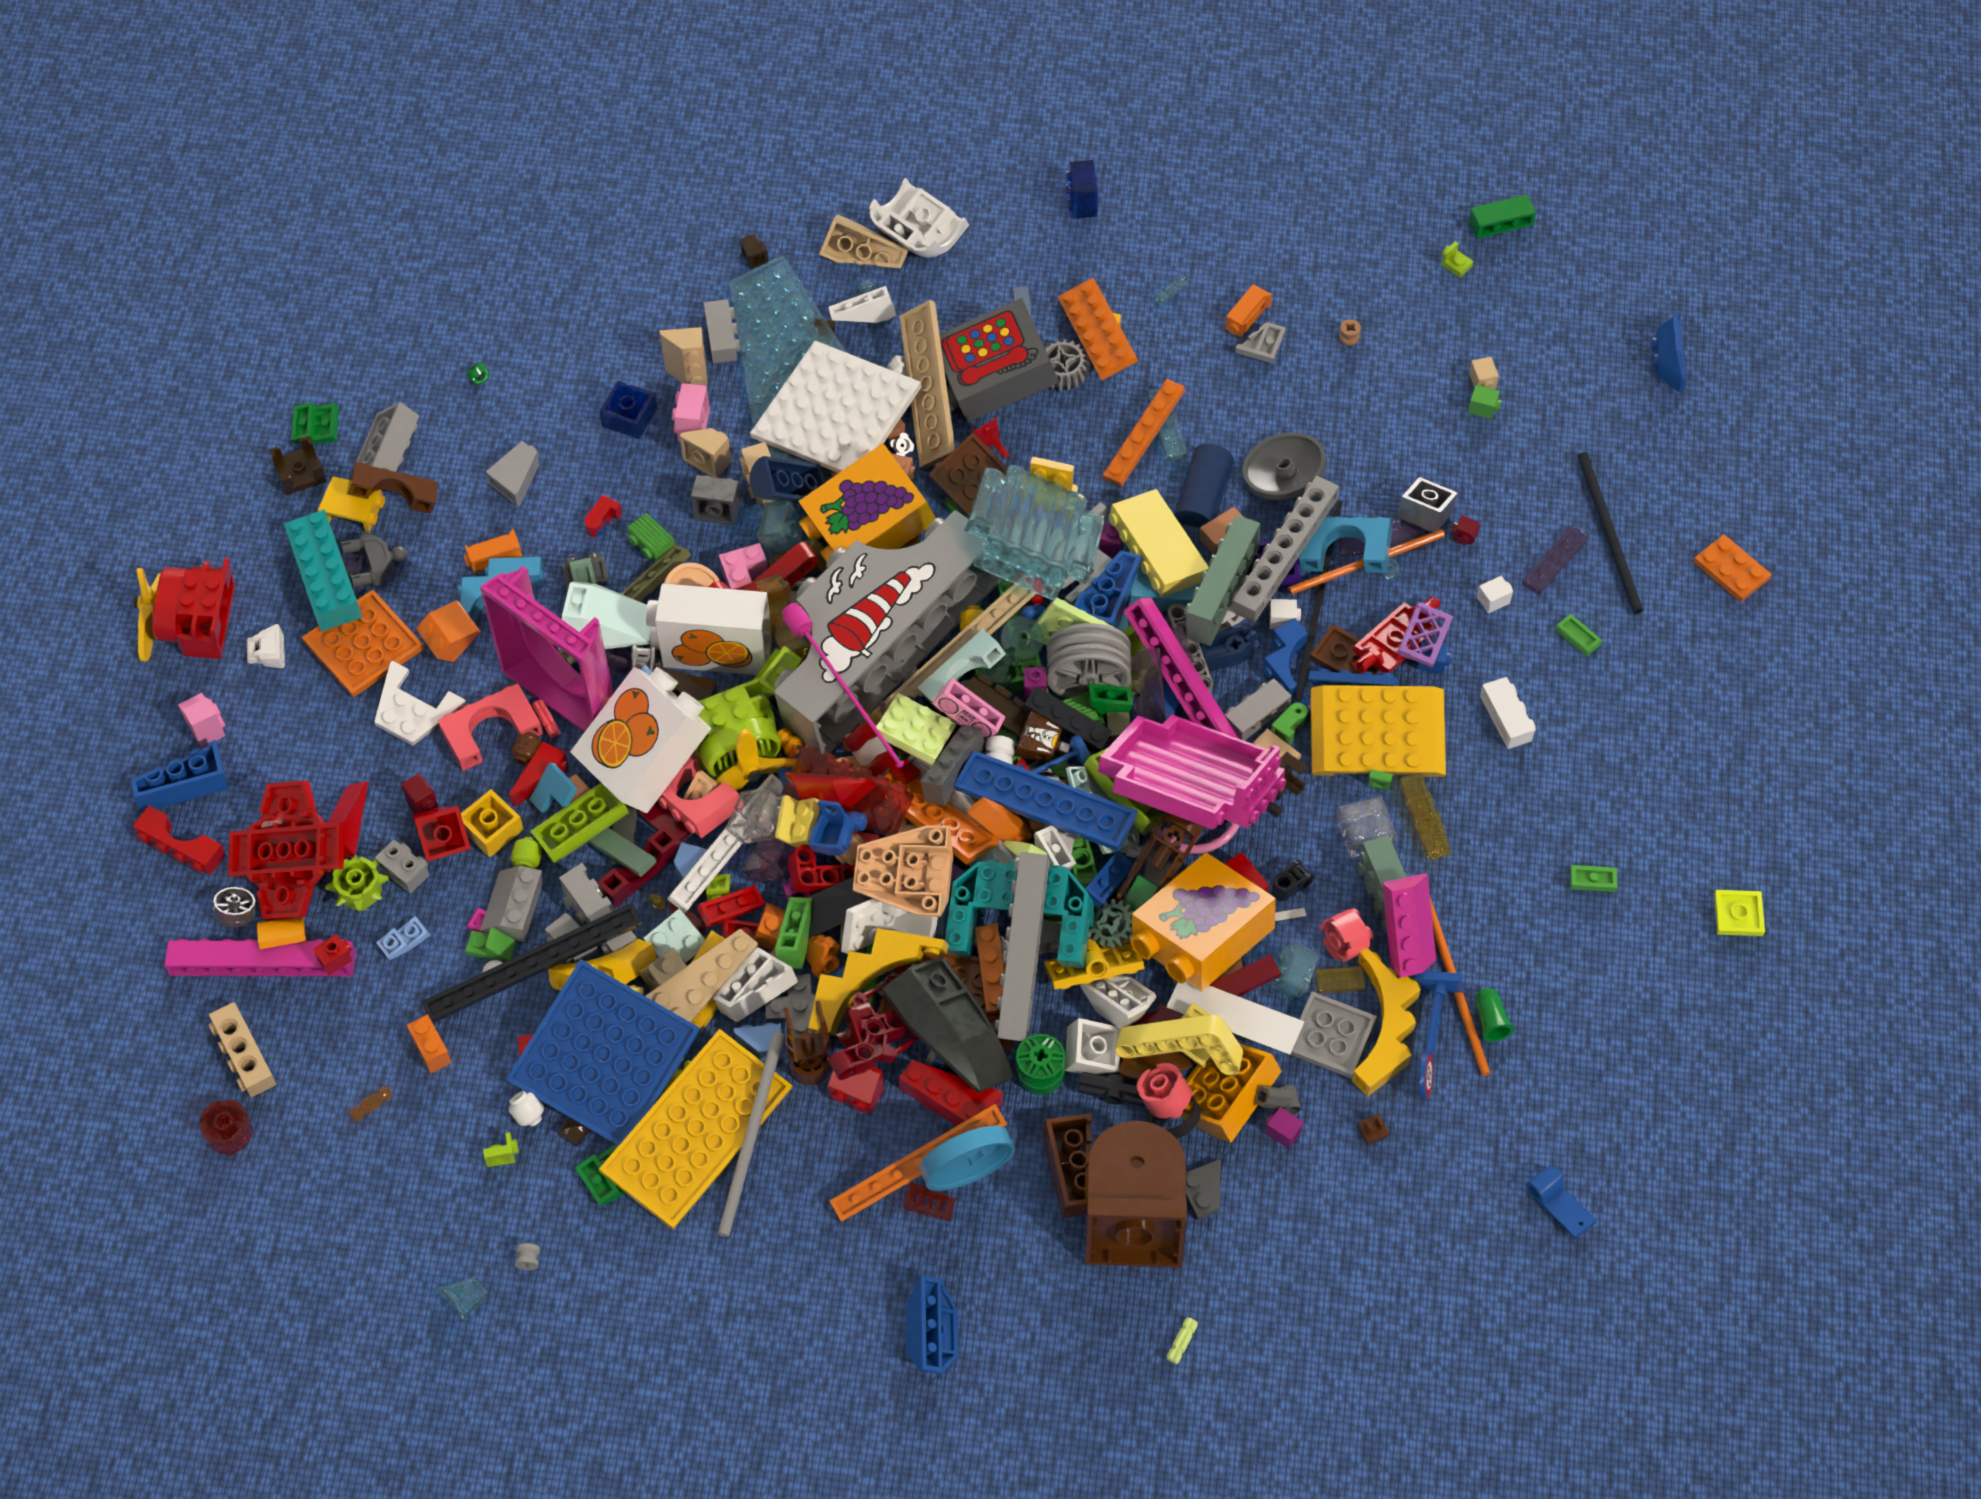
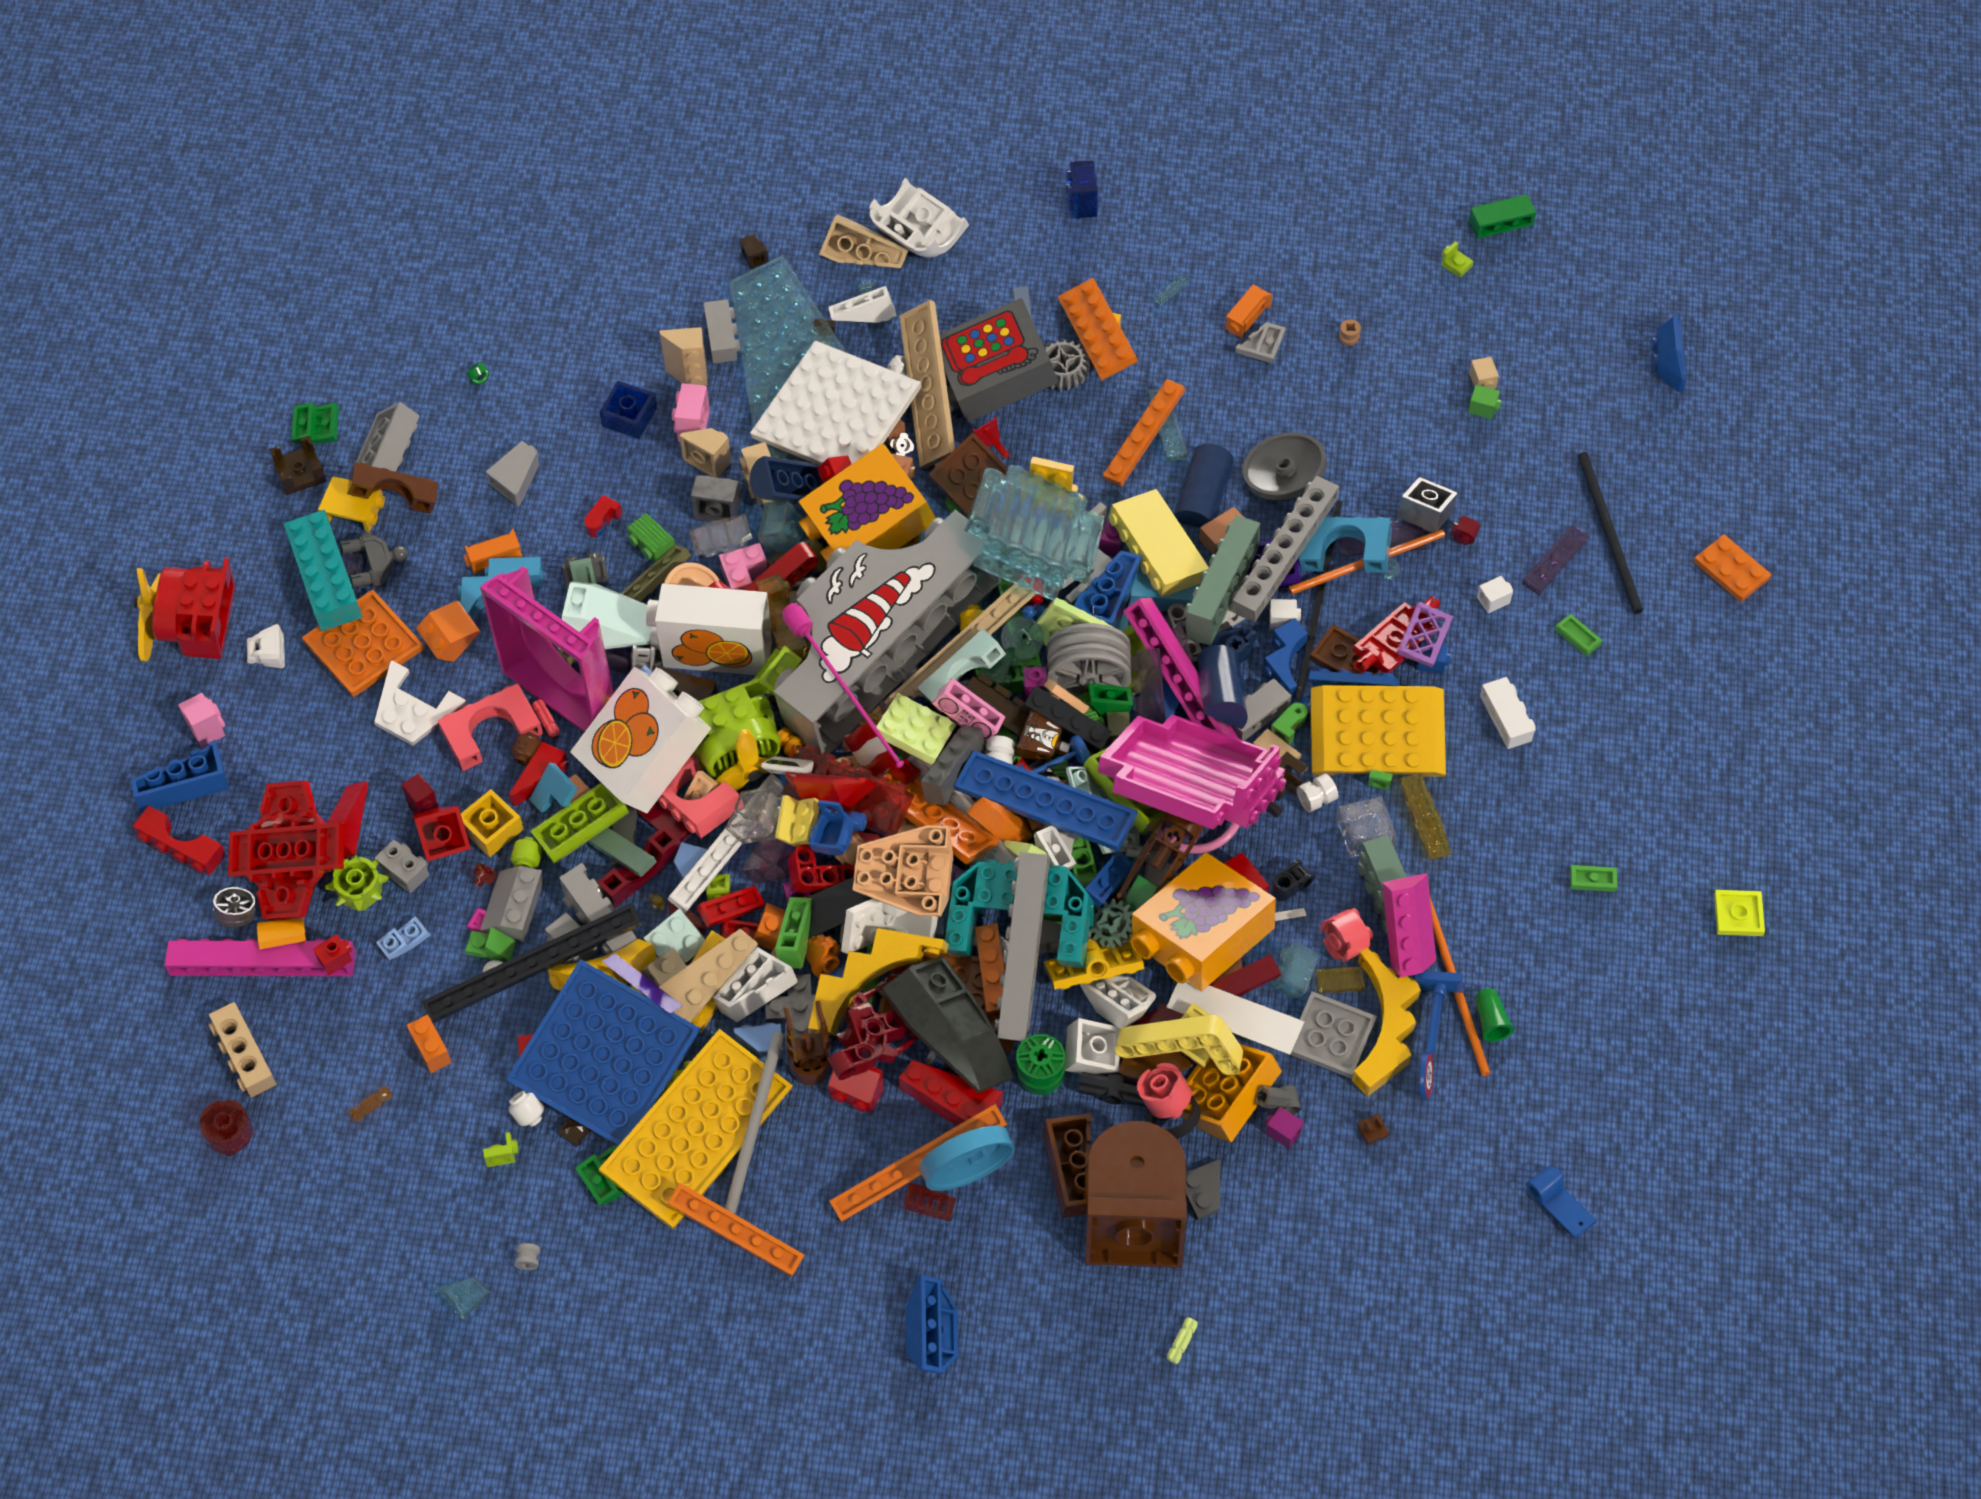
(484, 874): none -> clear red tile
(642, 983): none -> sticker
(721, 535): none -> clear piece
(735, 1229): none -> orange plate
(781, 765): none -> white slope
(833, 466): none -> red slope
(1060, 693): none -> light nougat plate
(1222, 685): none -> dark blue brick
(1314, 794): none -> white wheel

